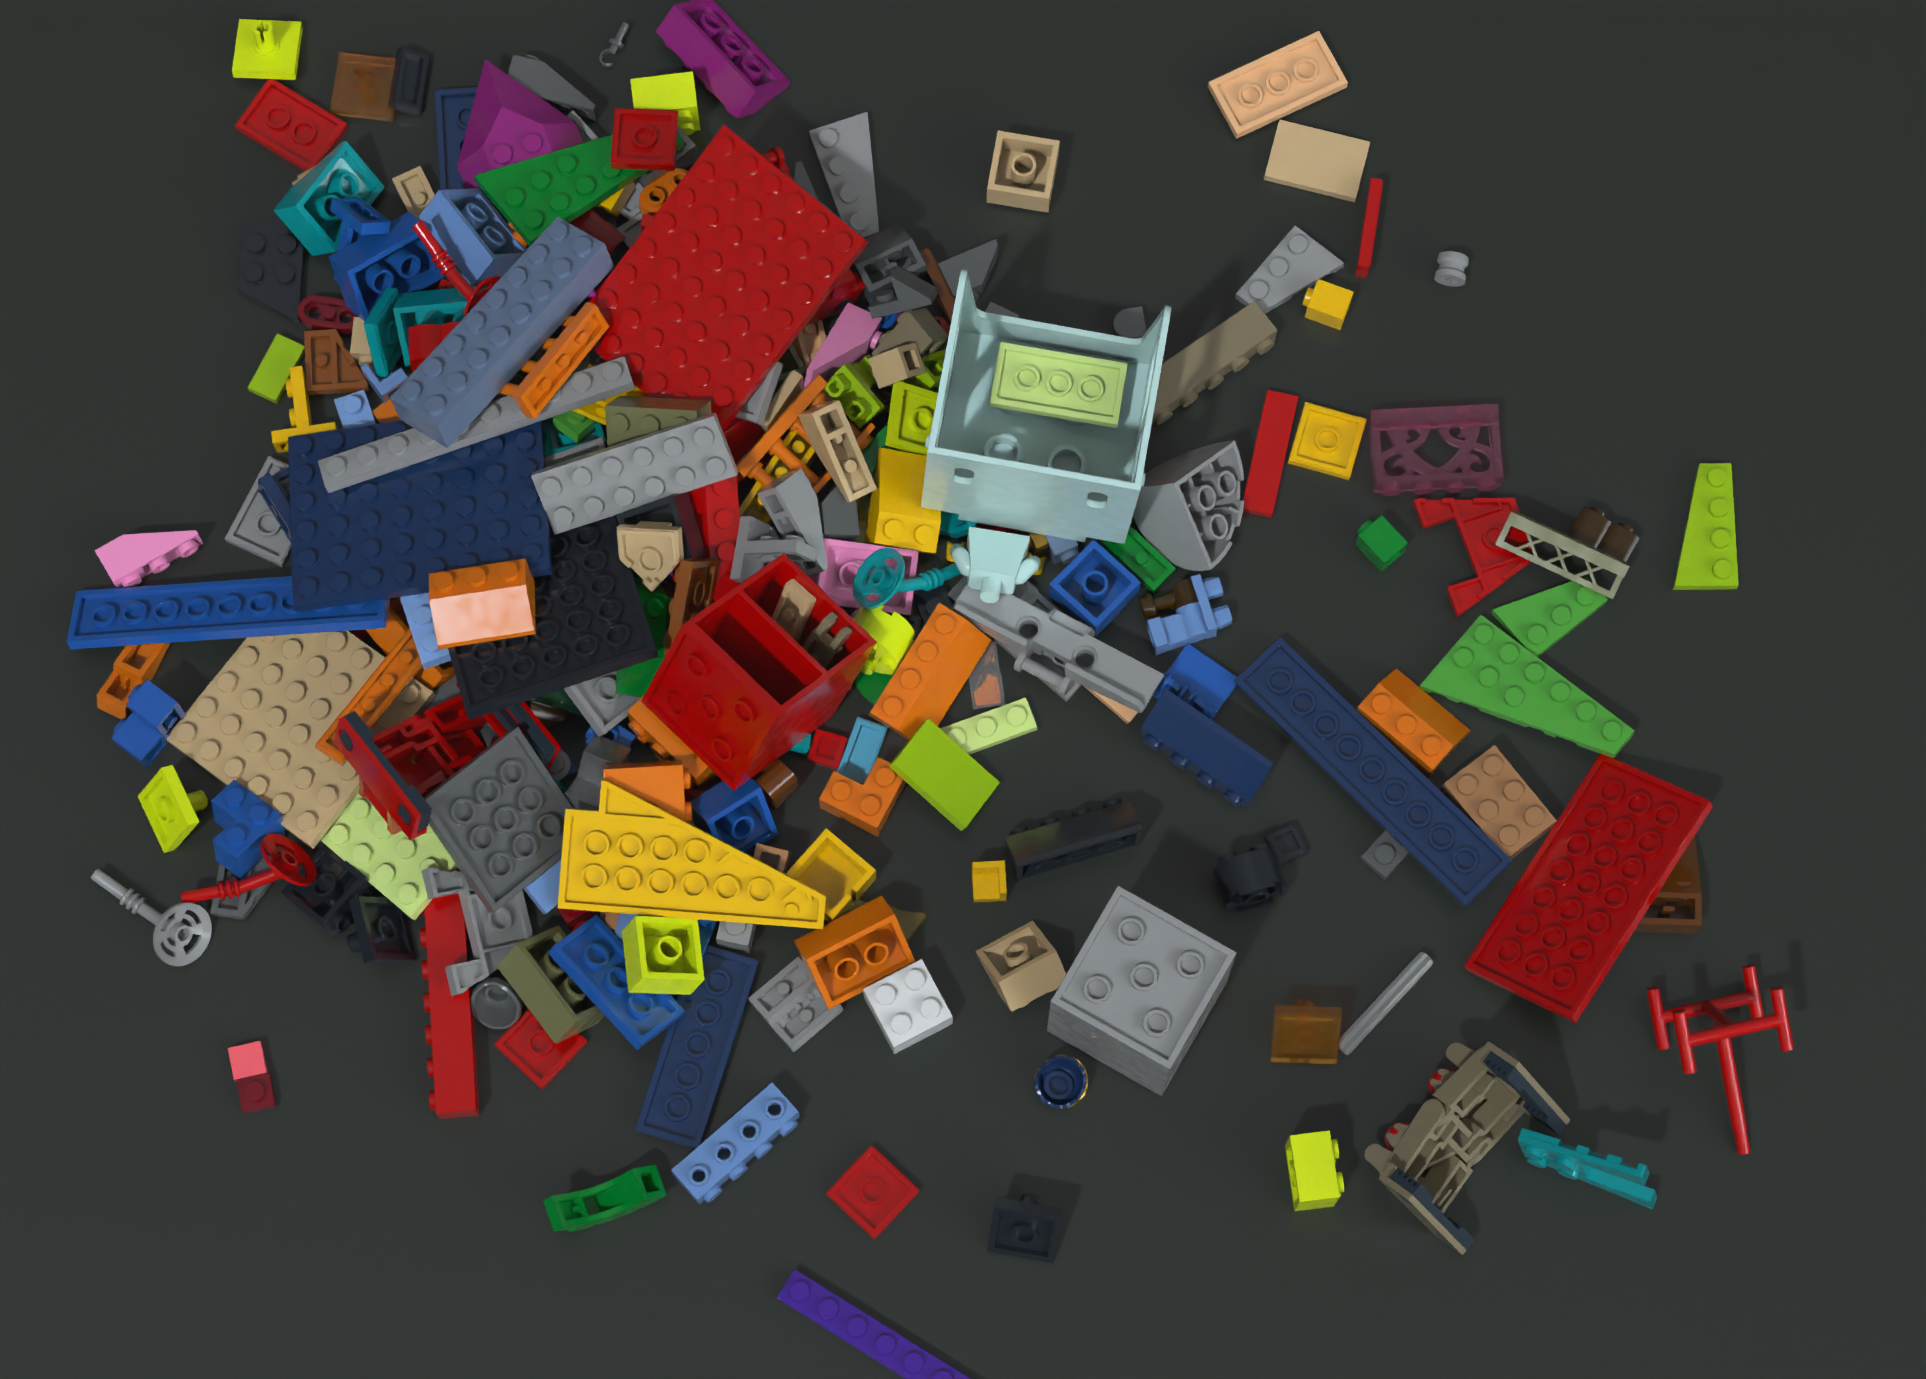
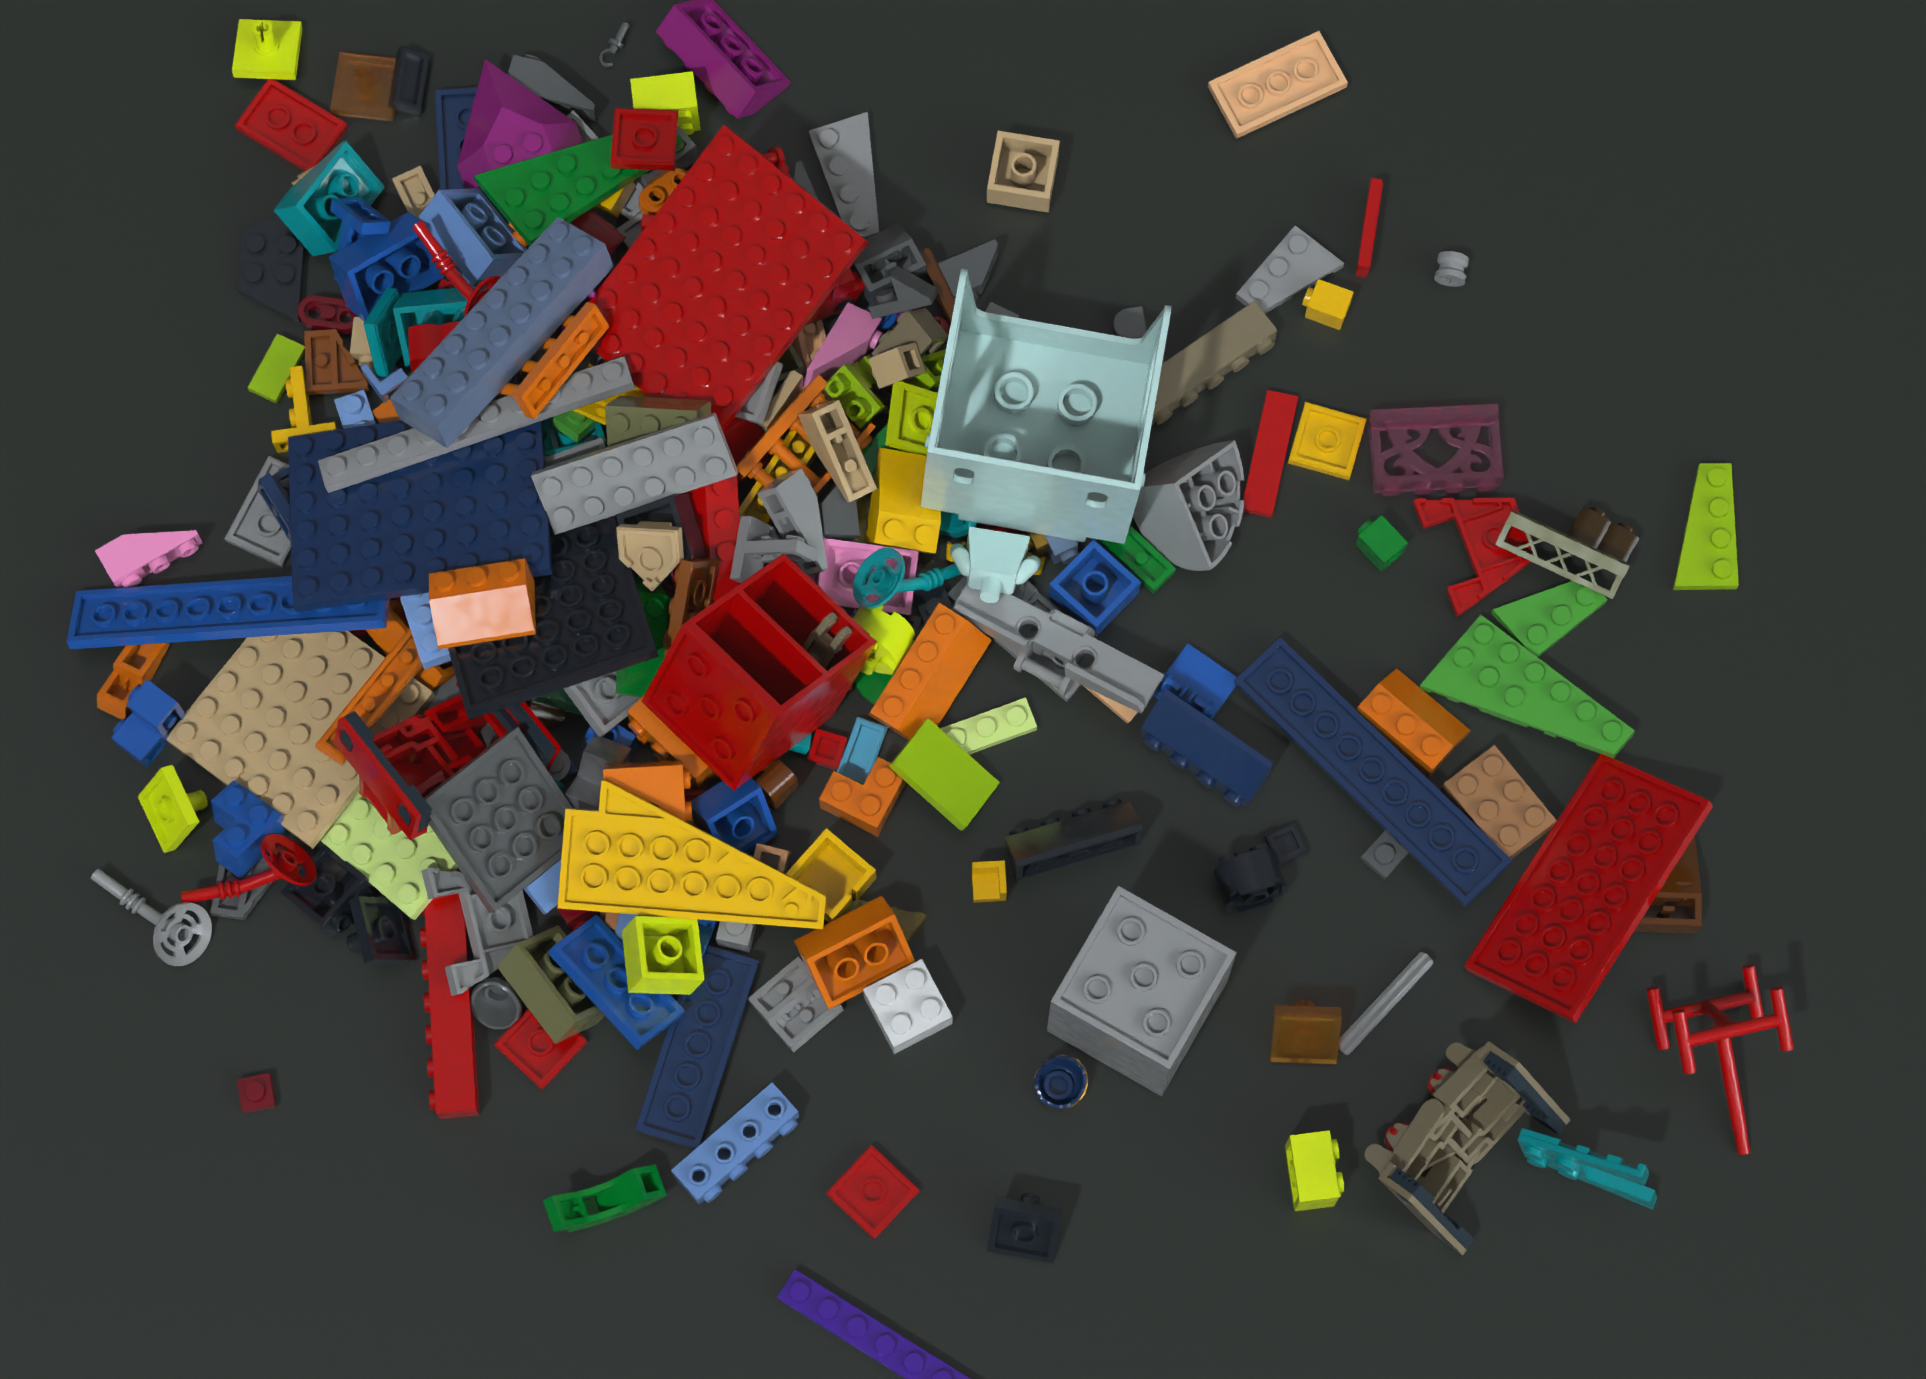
(247, 1060): coral tile -> none
(794, 609): tan tile -> none
(986, 680): clear slope -> none
(1022, 965): tan slope -> none
(1058, 385): yellowish green plate -> none
(1193, 615): medium blue hips -> none
(1317, 160): tan tile -> none

